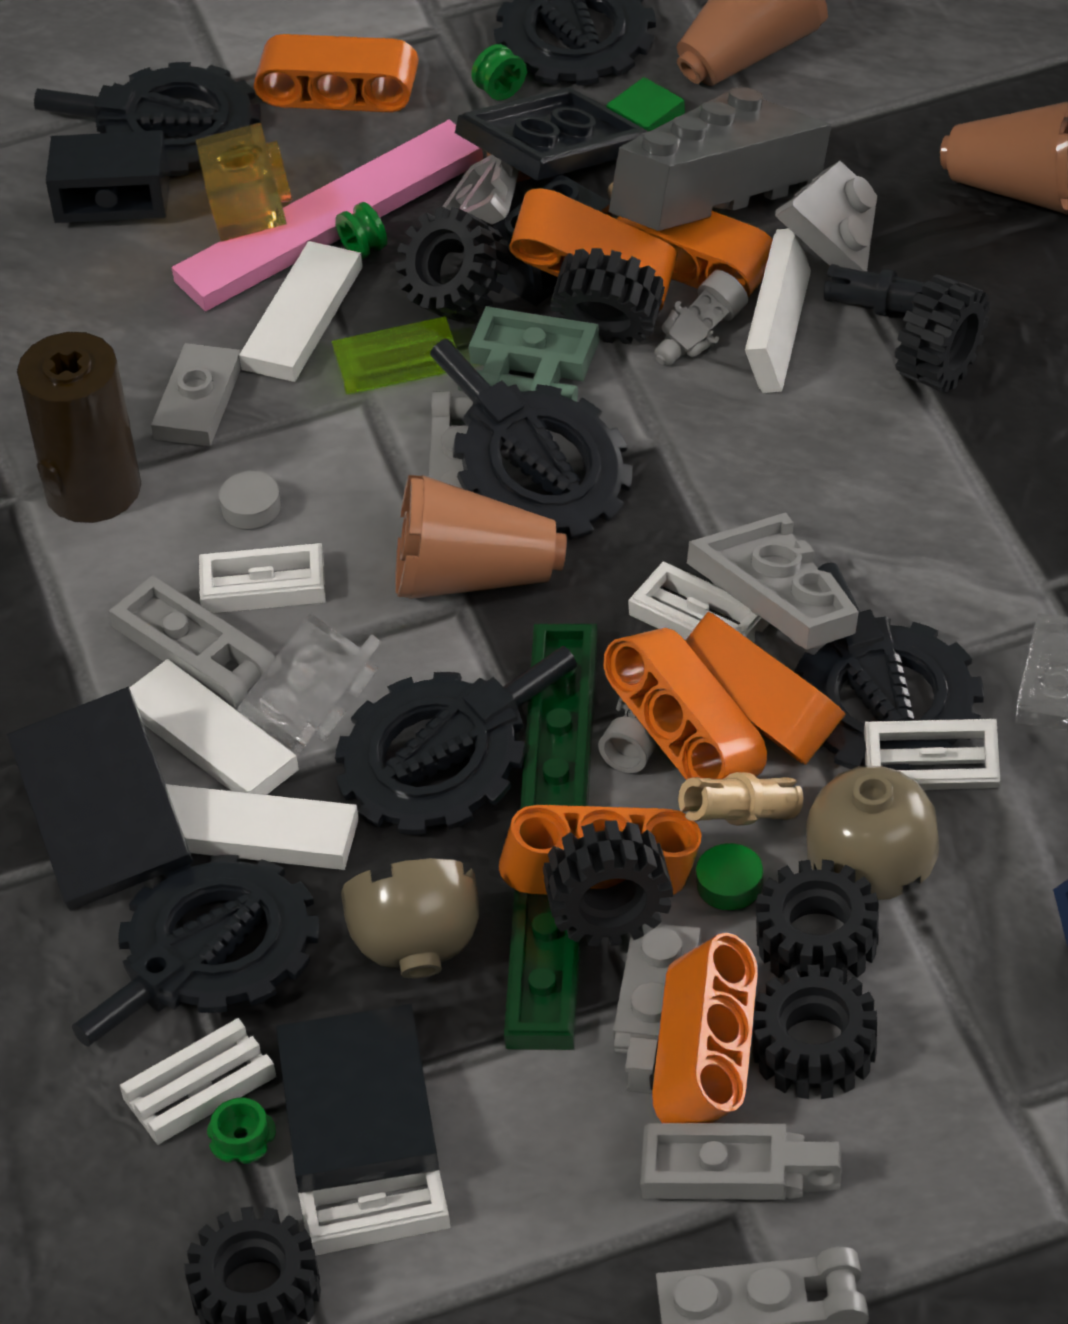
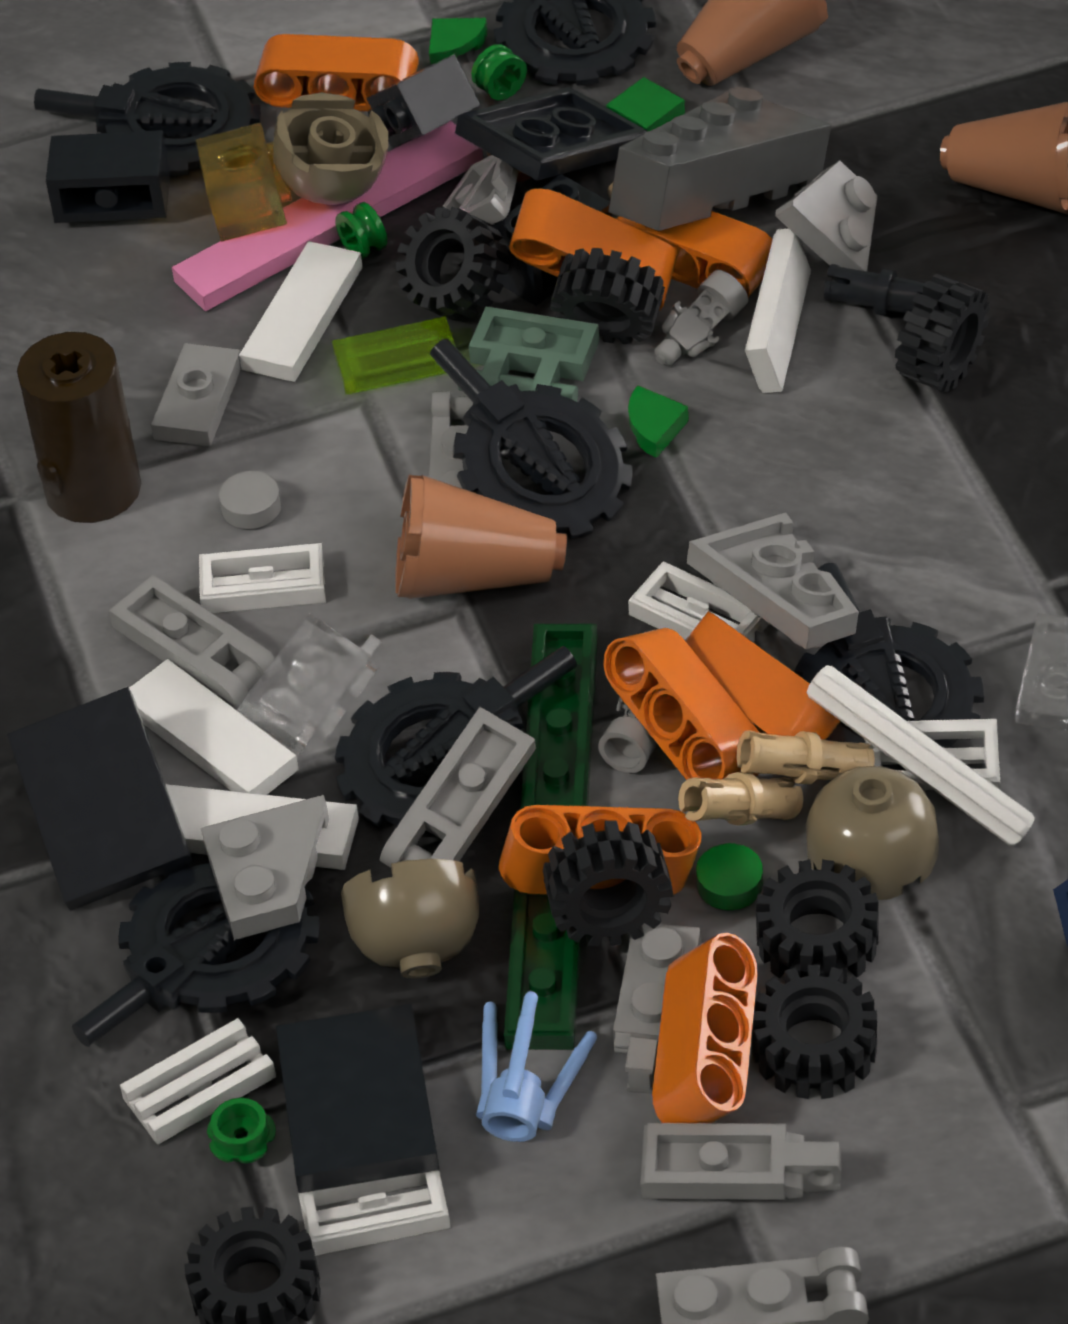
(265, 864): none -> light grey wing
(329, 148): none -> dark tan cylinder
(423, 101): none -> black brick
(455, 37): none -> green tile
(462, 790): none -> light grey plate
(514, 1102): none -> light blue plant
(655, 419): none -> green tile
(800, 756): none -> tan pin
(920, 755): none -> white axle

